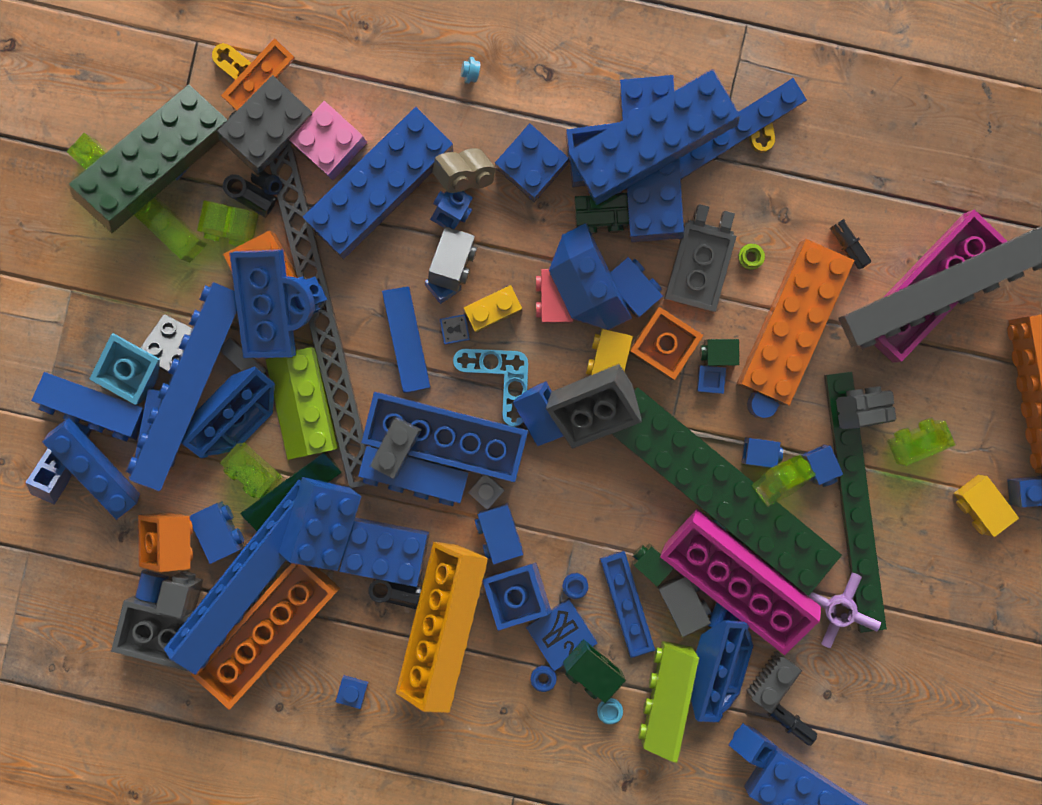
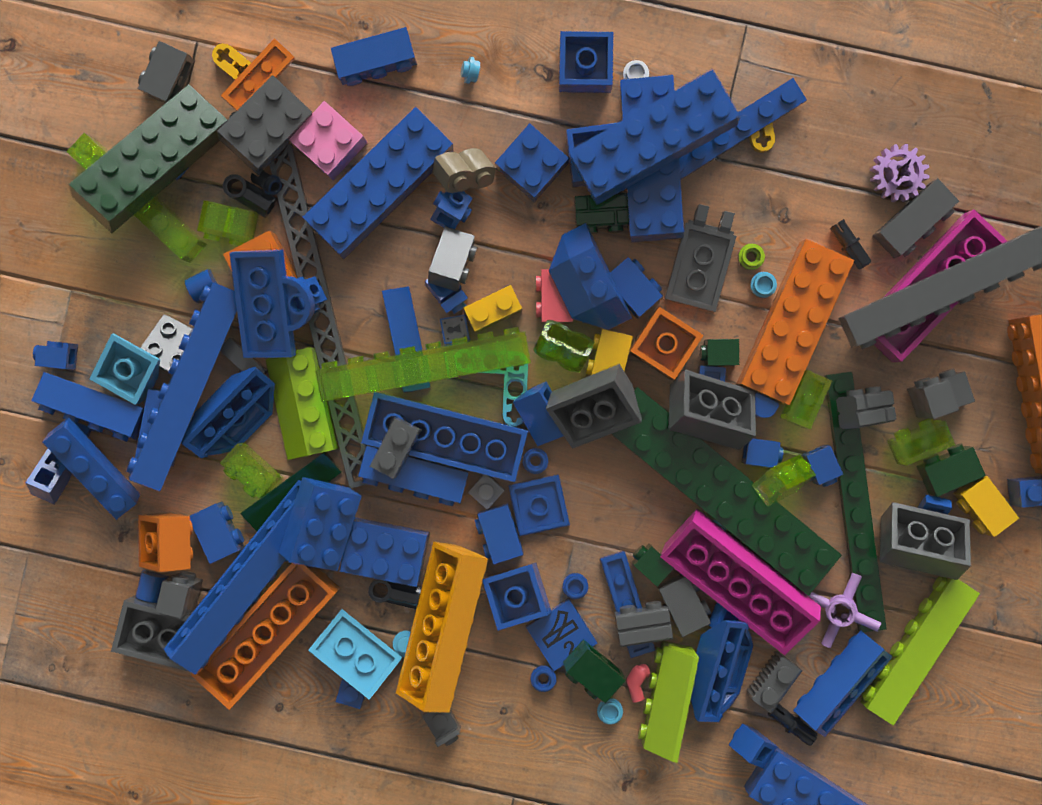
(56, 355): none -> blue brick
(165, 72): none -> dark grey brick
(197, 282): none -> blue brick
(355, 654): none -> medium azure plate
(374, 57): none -> blue brick
(400, 642): none -> medium azure plate
(422, 365): none -> clear neon green brick
(443, 726): none -> dark grey bracket
(455, 303): none -> blue plate
(527, 463): none -> blue plate
(539, 505): none -> blue tile
(564, 346): none -> clear neon green brick
(586, 62): none -> blue brick
(634, 681): none -> coral arm
(635, 69): none -> white plate
(643, 624): none -> dark grey brick
(712, 410): none -> dark grey brick
(763, 284): none -> medium azure plate
(806, 400): none -> clear neon green brick
(842, 683): none -> blue brick
(909, 177): none -> lavender gear
(916, 219): none -> dark grey brick
(919, 648): none -> lime brick
(925, 541): none -> dark grey brick
(936, 504): none -> blue plate
(941, 395): none -> dark grey brick
(950, 470): none -> dark green brick

